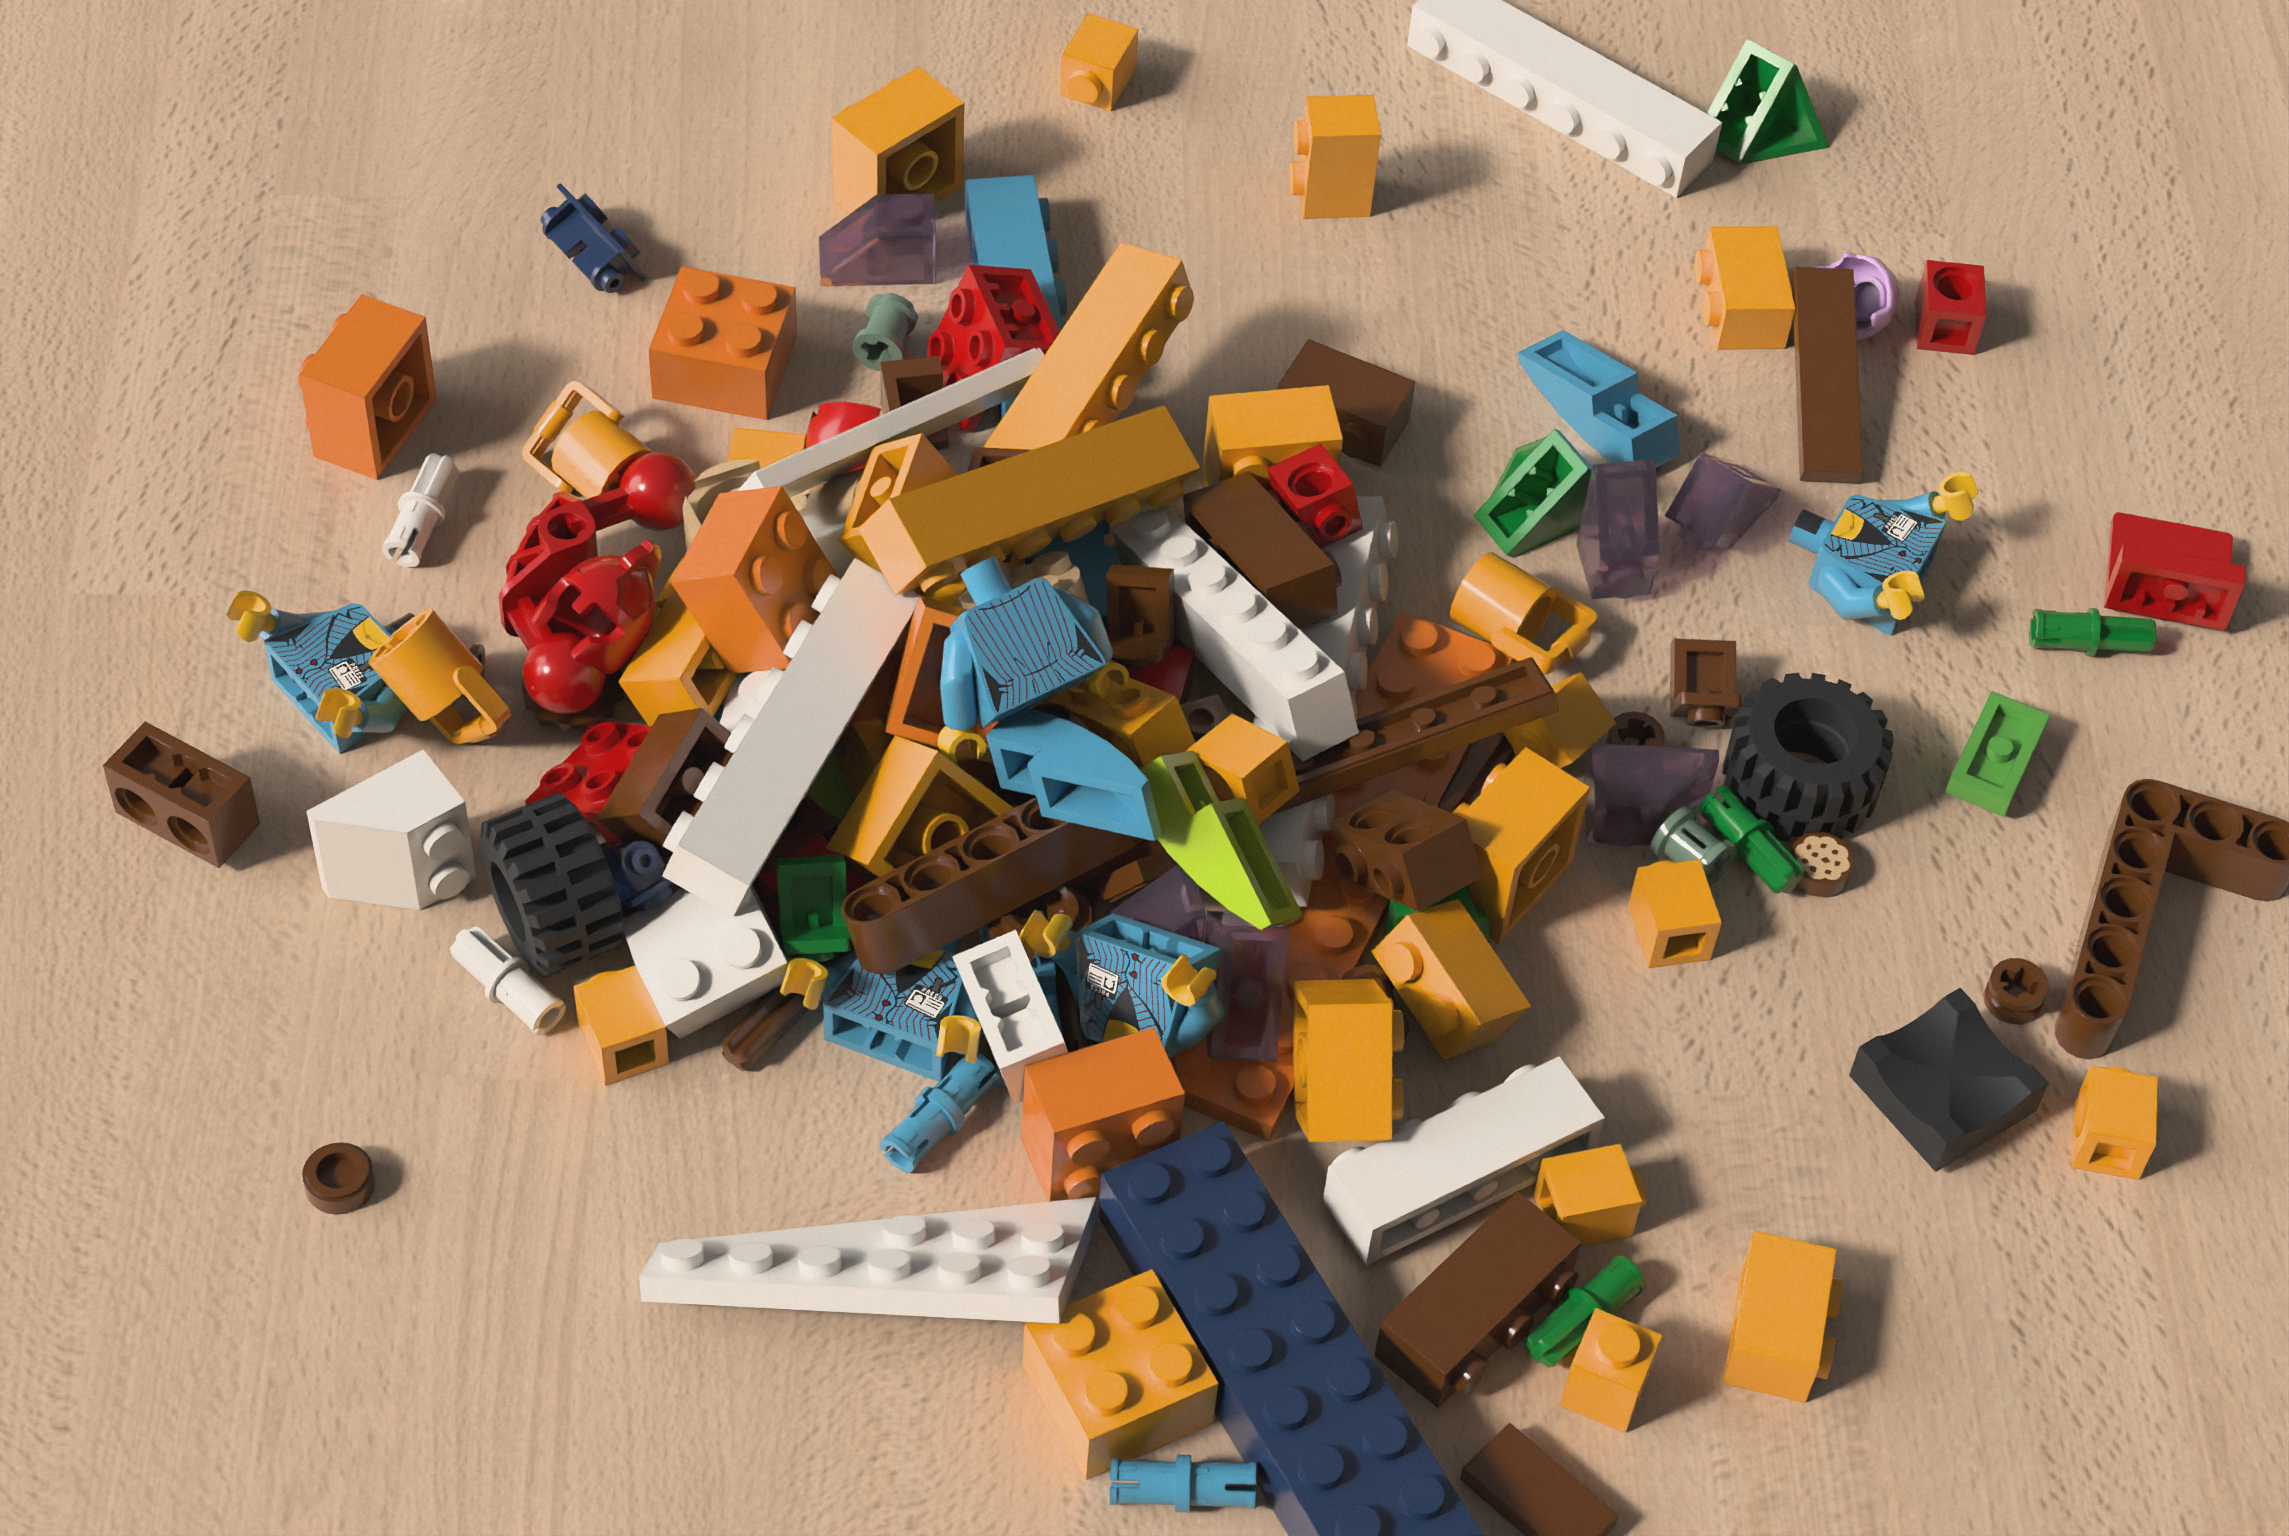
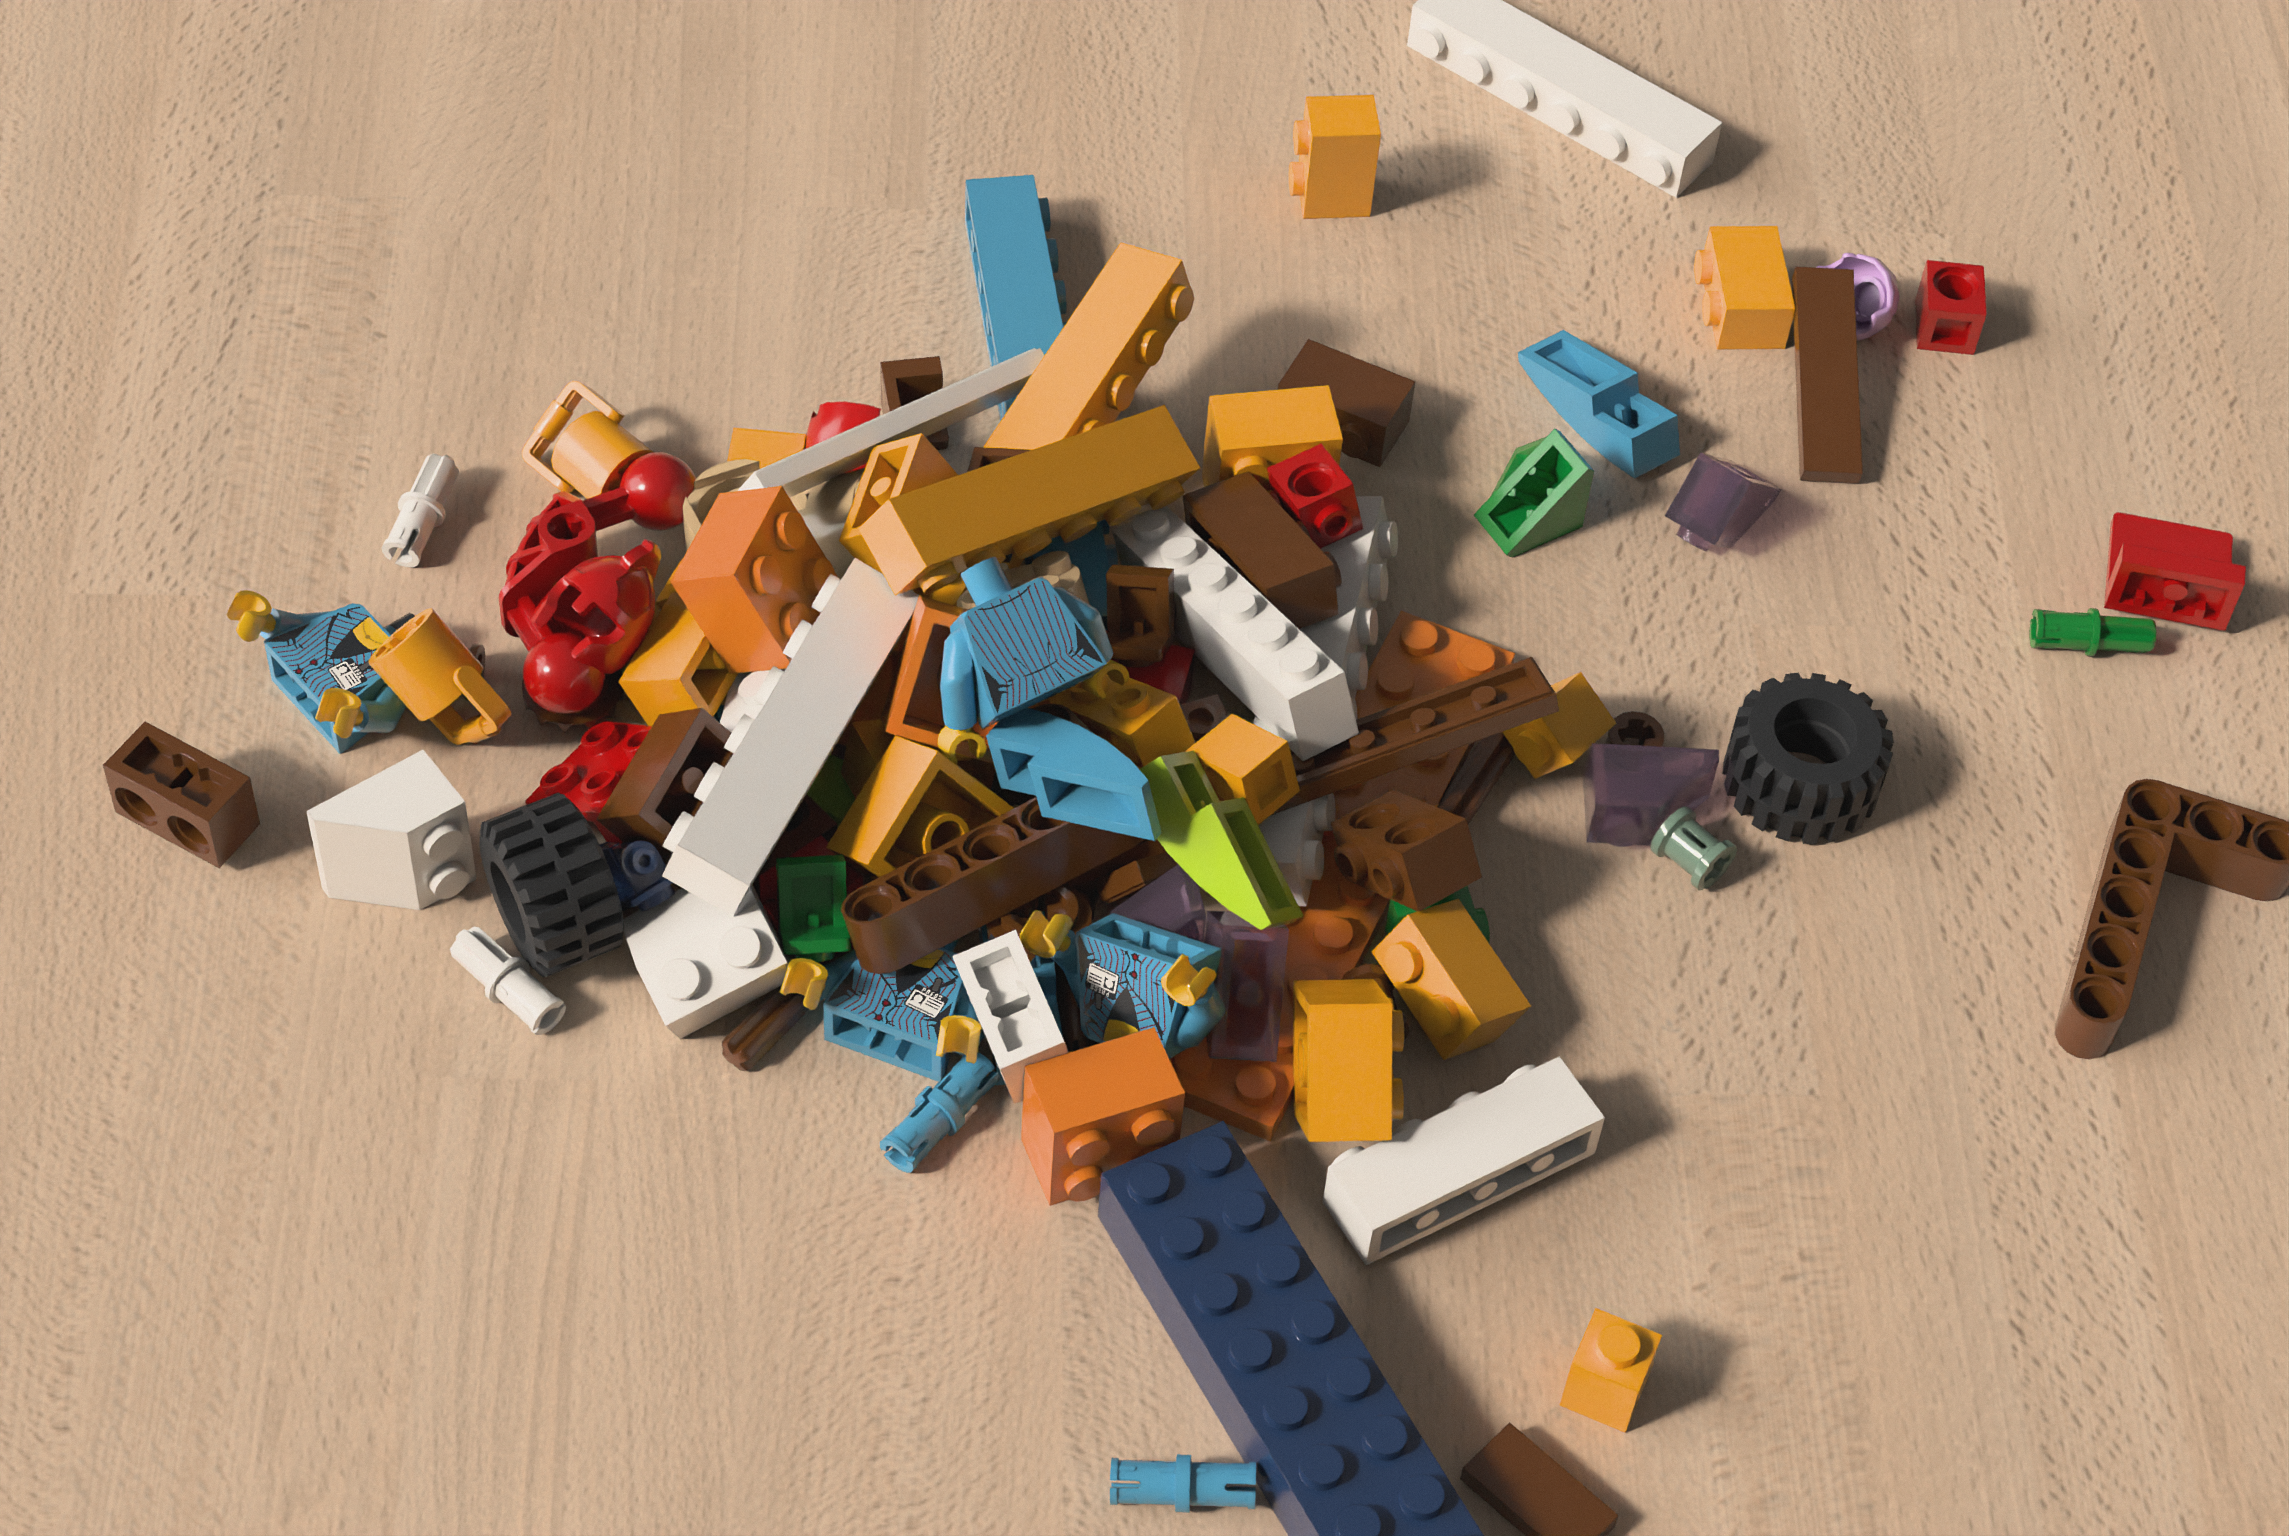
(338, 1178): reddish brown tile -> none
(368, 386): orange brick -> none
(607, 254): dark blue hinge -> none
(621, 1024): light orange brick -> none
(723, 342): orange brick -> none
(882, 243): slope -> none
(888, 323): sand green bush -> none
(899, 142): light orange brick -> none
(946, 1265): white wing -> none
(988, 321): red bracket -> none
(1099, 61): light orange brick -> none
(1120, 1374): light orange brick -> none
(1478, 1301): reddish brown brick -> none
(1512, 608): light orange piece -> none
(1522, 836): light orange brick -> none
(1567, 1324): green axle -> none
(1591, 1193): light orange brick -> none
(1620, 530): slope -> none
(1674, 913): light orange brick -> none
(1703, 681): reddish brown bracket -> none
(1753, 840): green axle -> none
(1765, 109): green slope -> none
(1782, 1317): light orange brick -> none
(1825, 863): tile -> none
(1881, 550): torso -> none
(1947, 1081): black brick -> none
(1997, 753): bright green plate -> none
(2025, 1006): reddish brown bush -> none
(2115, 1122): light orange brick -> none

